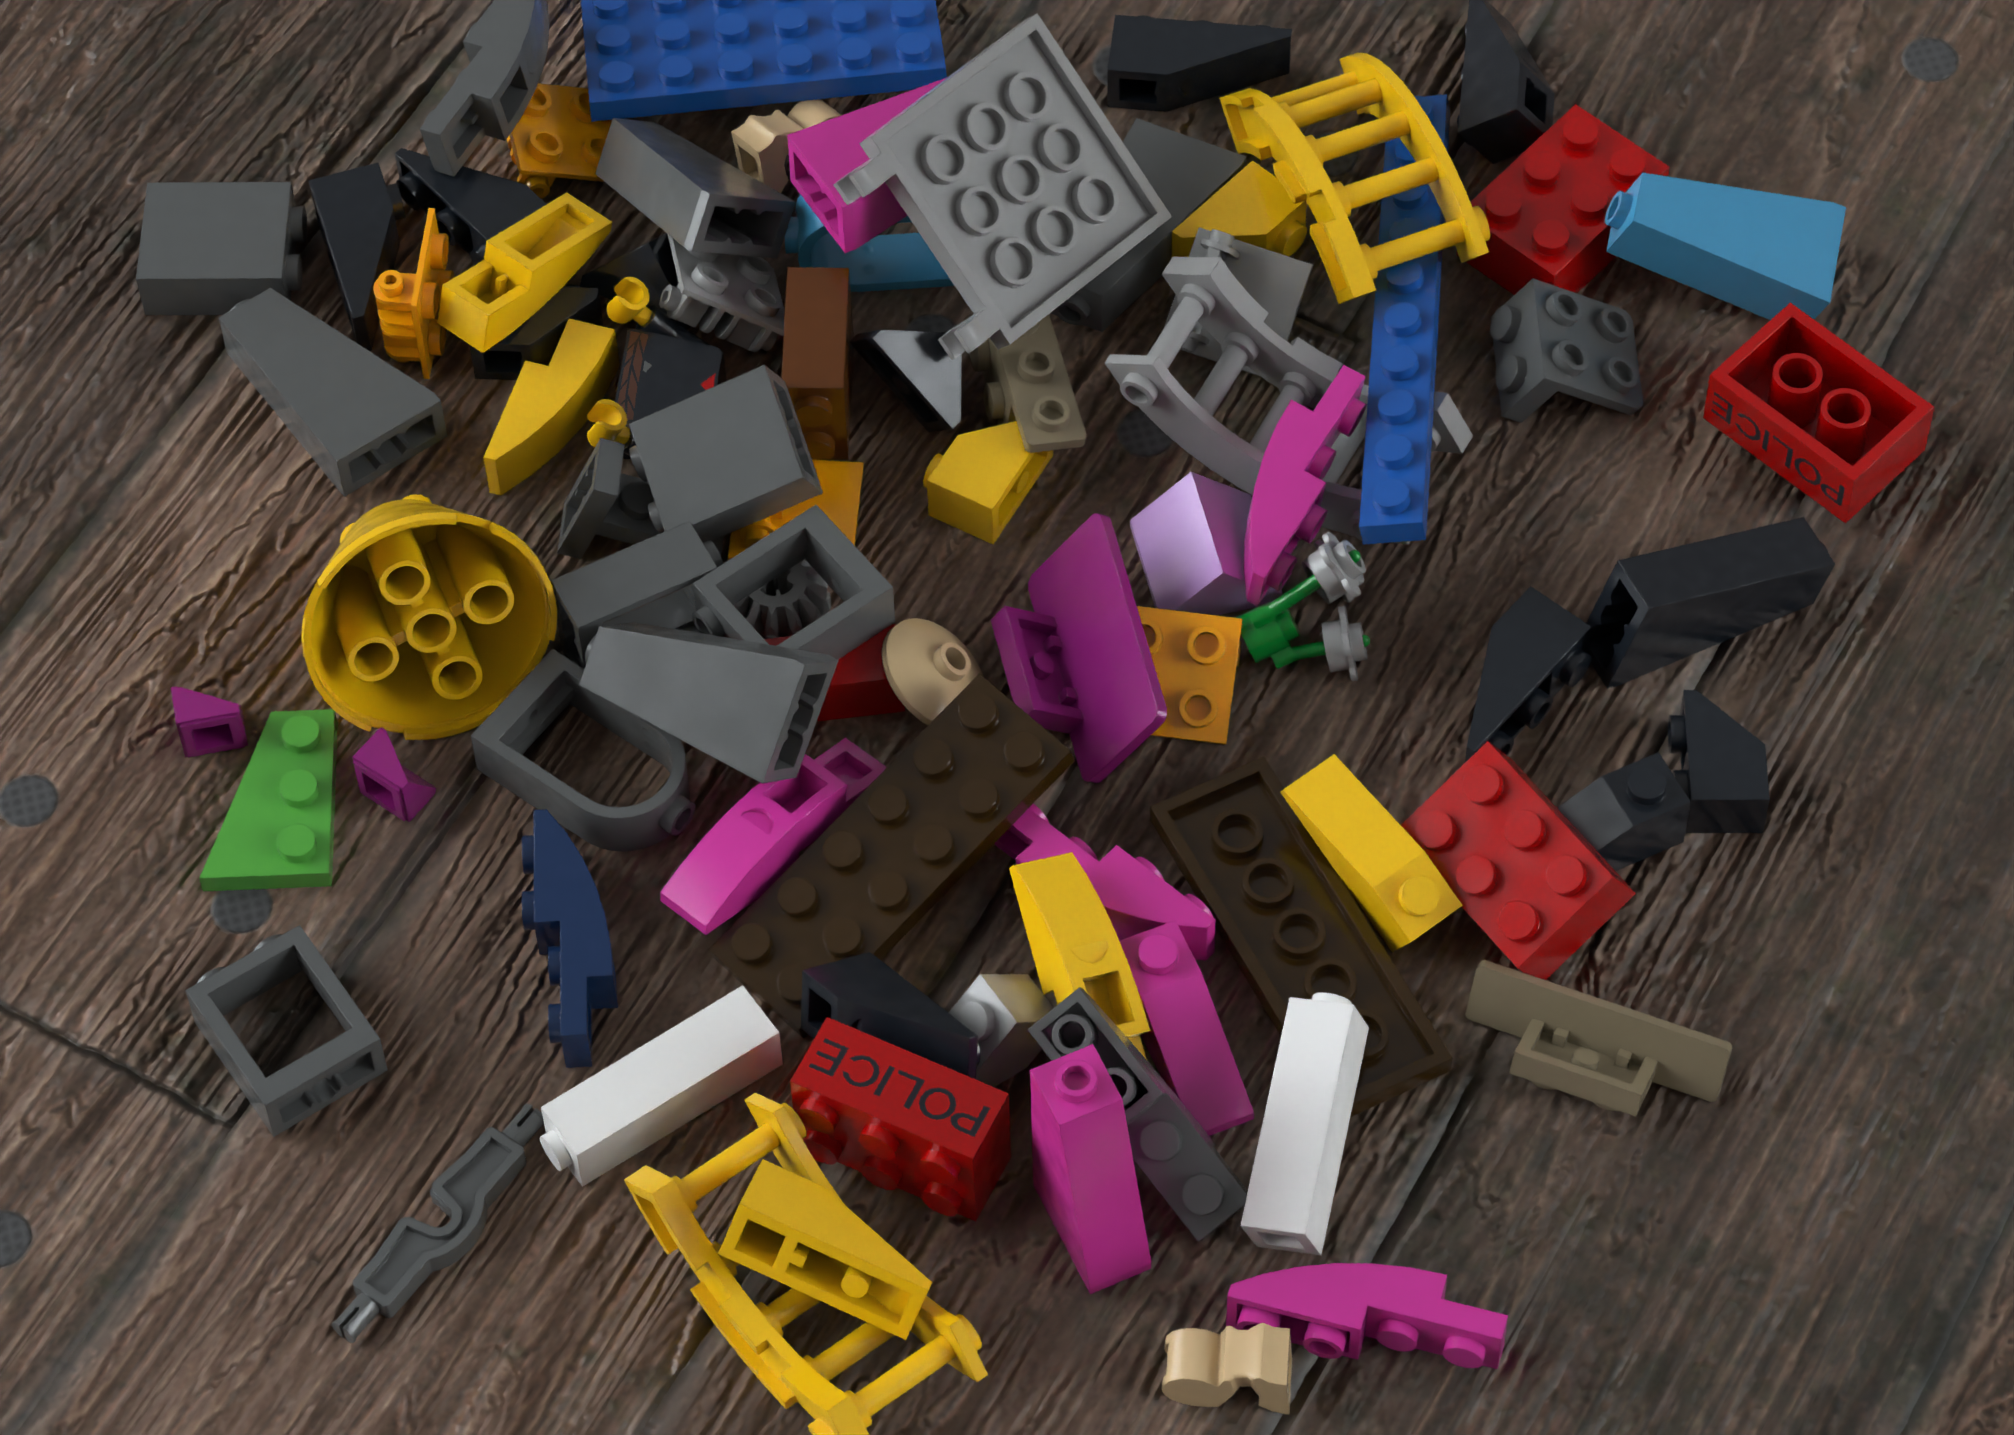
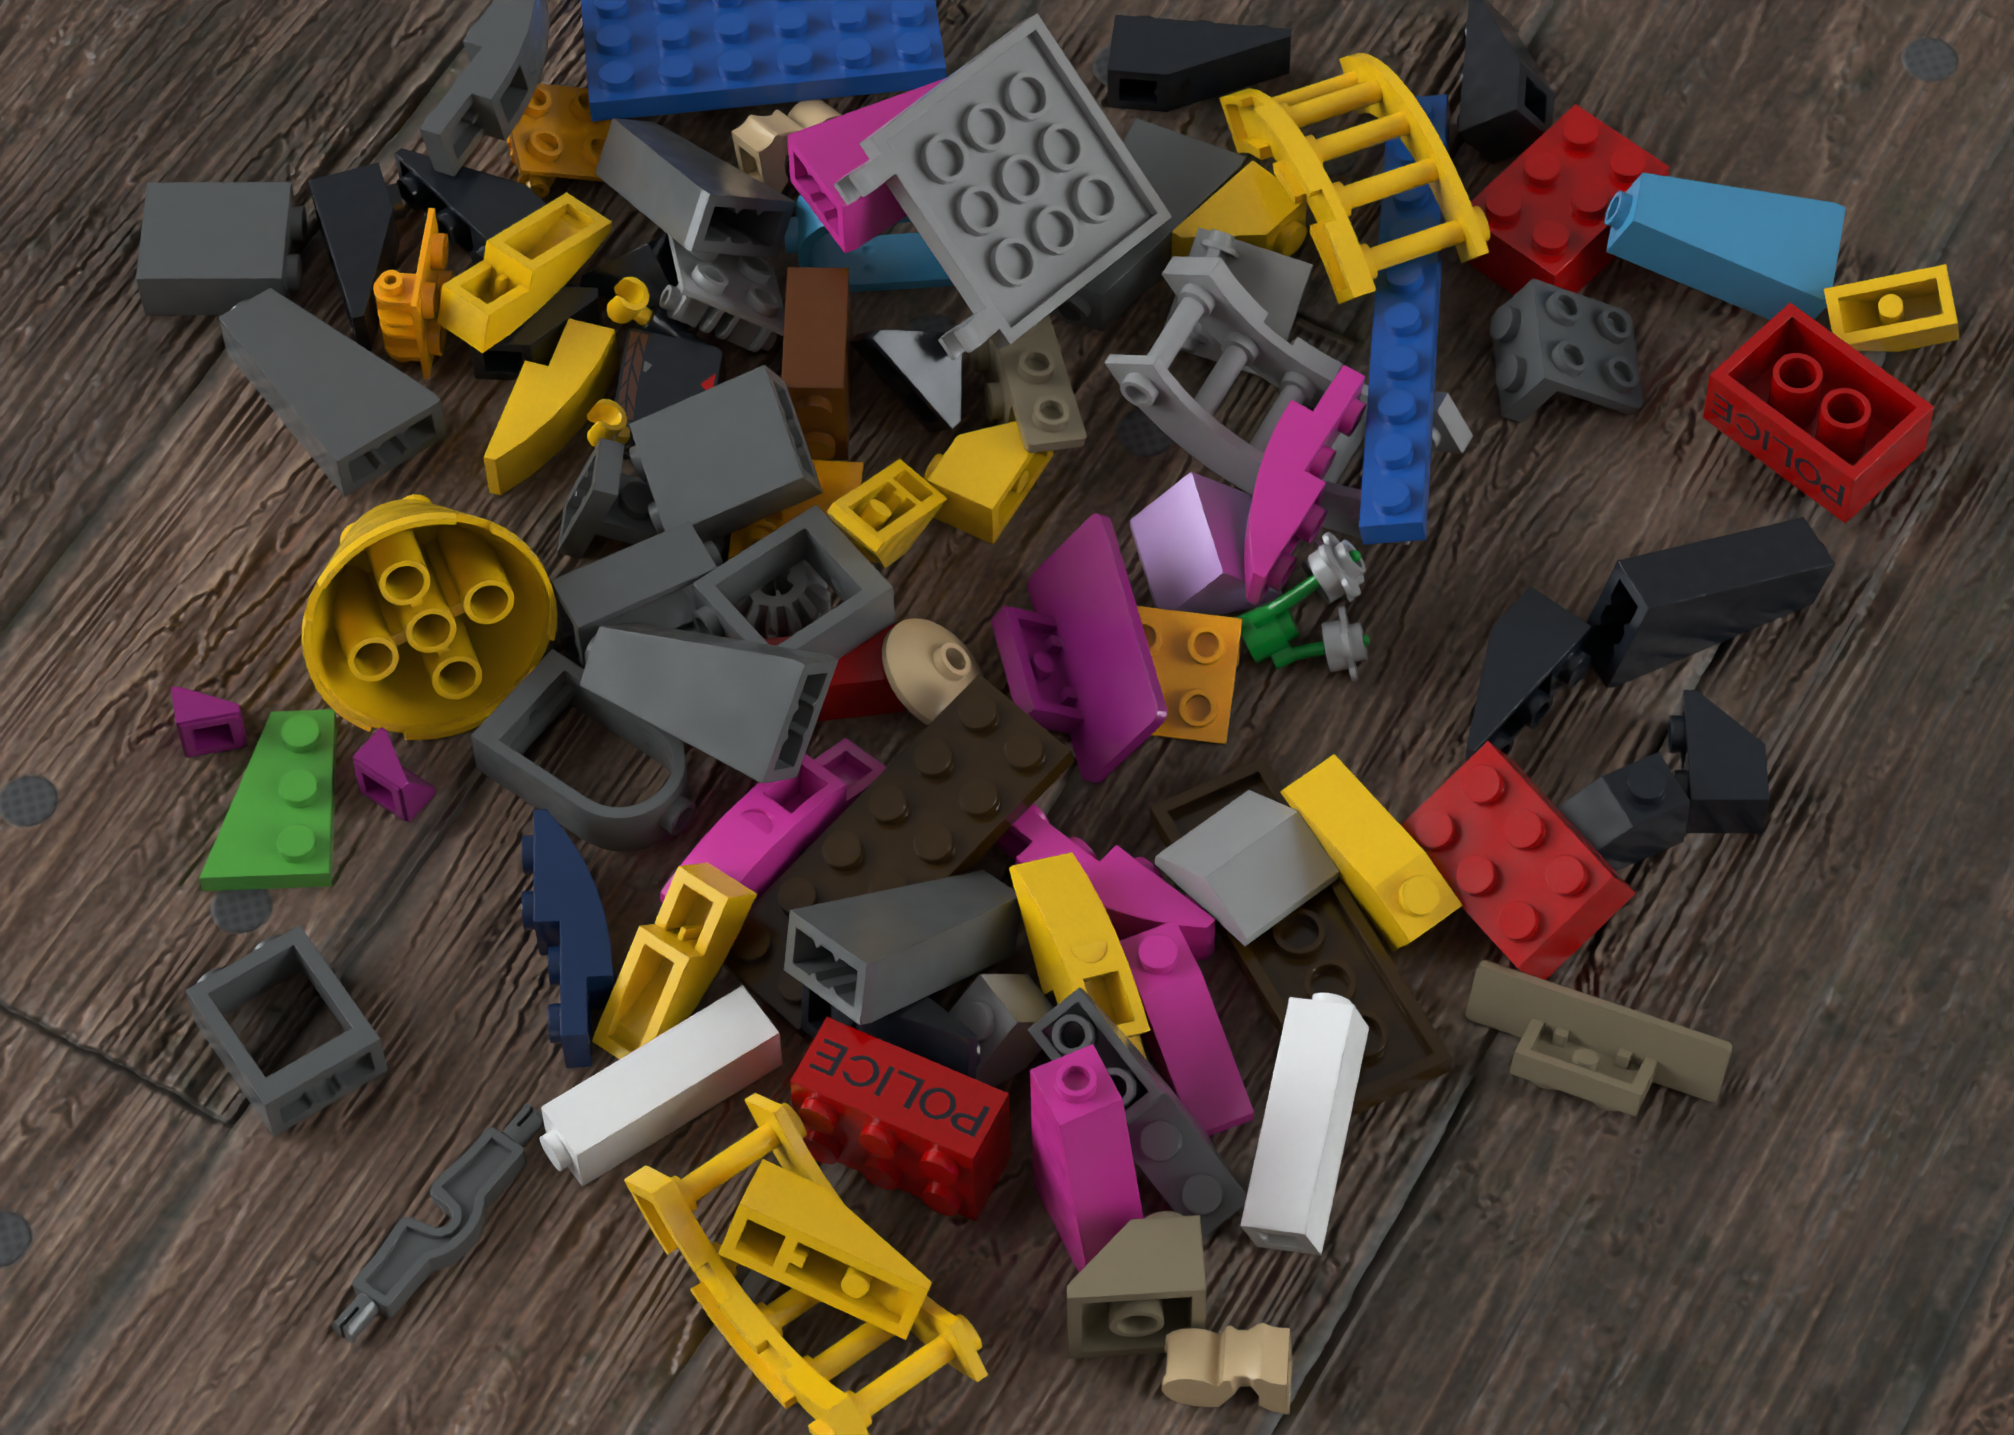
(674, 958): none -> yellow slope
(887, 512): none -> yellow slope
(901, 942): none -> dark grey slope
(1139, 1289): none -> dark tan slope
(1250, 864): none -> light grey slope
(1342, 1303): dark pink slope -> none
(1894, 311): none -> yellow slope

